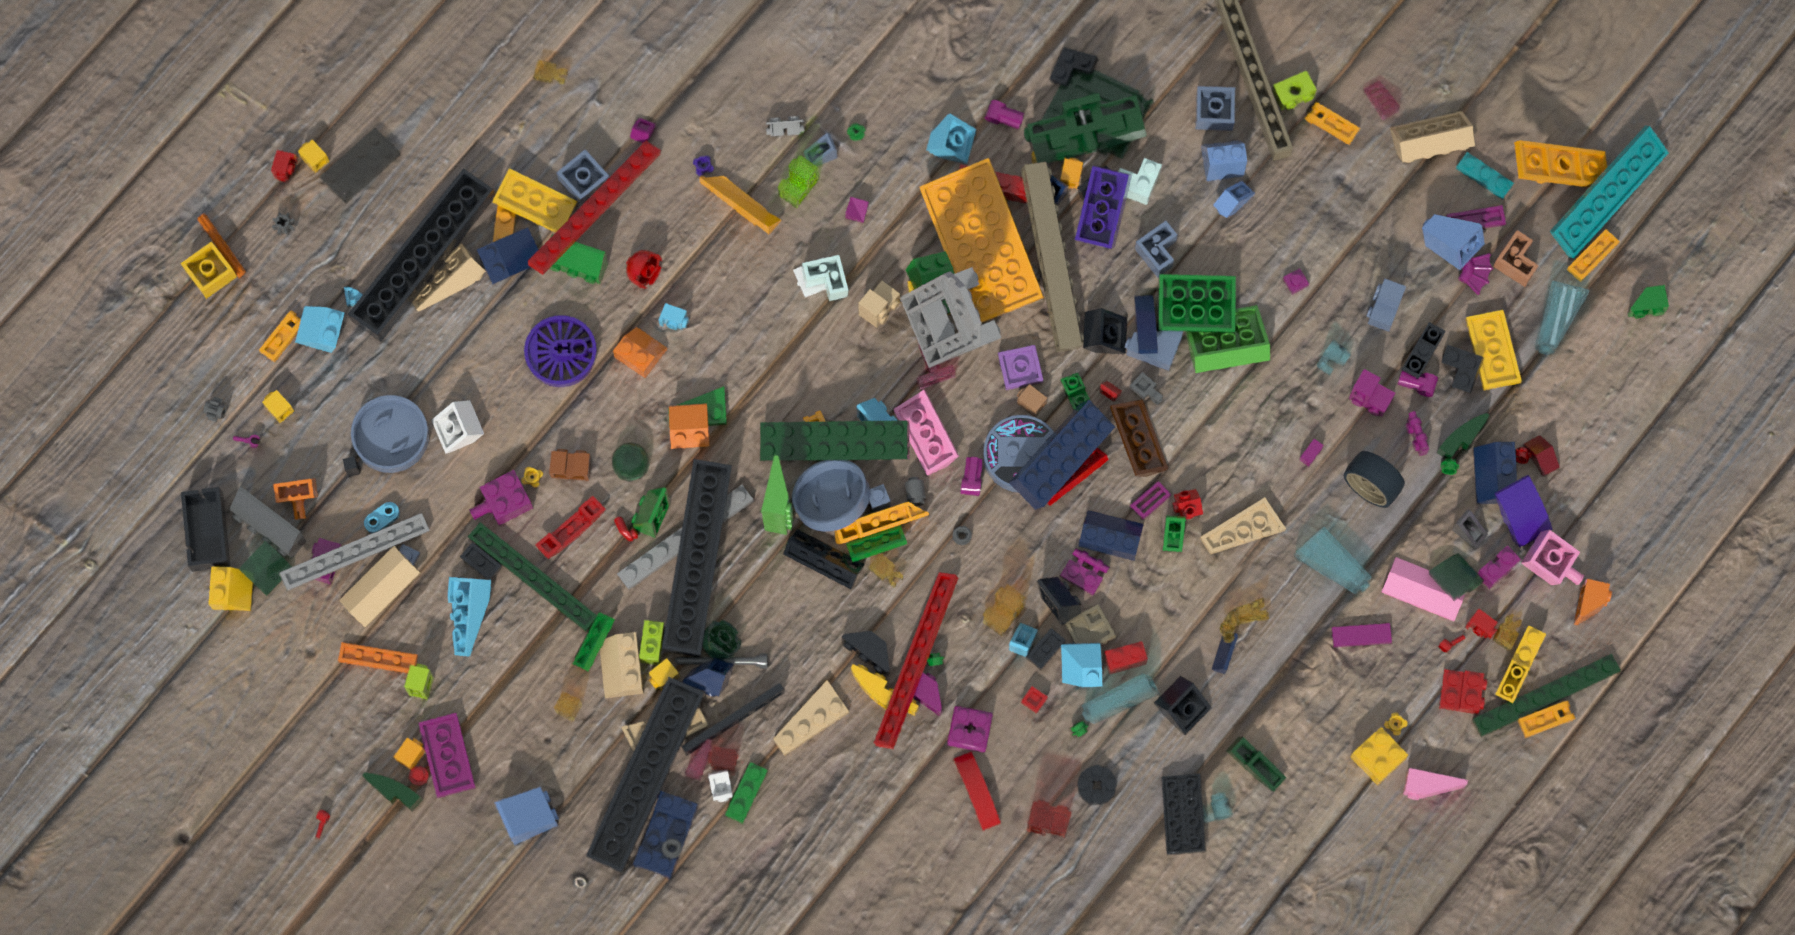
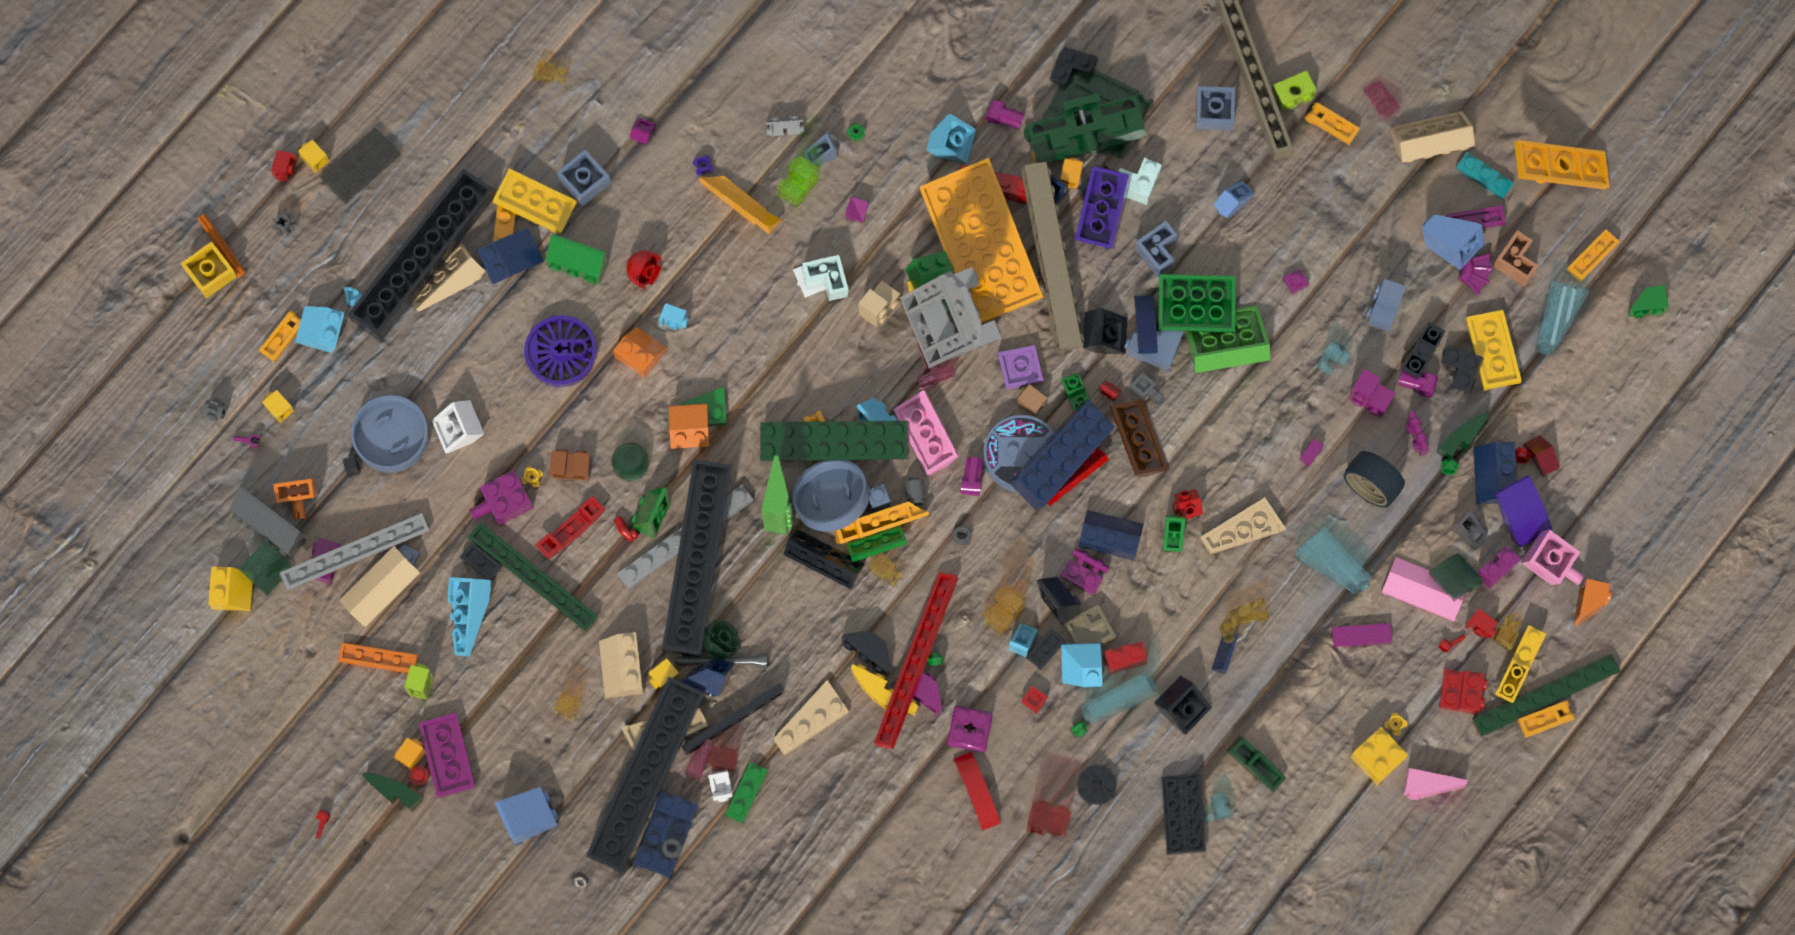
(205, 529): black piece -> none
(382, 518): medium azure plate -> none
(593, 641): green plate -> none
(594, 207): red plate -> none
(652, 642): lime brick -> none
(1138, 511): magenta tile -> none
(1224, 160): medium blue slope -> none
(1609, 192): teal plate -> none

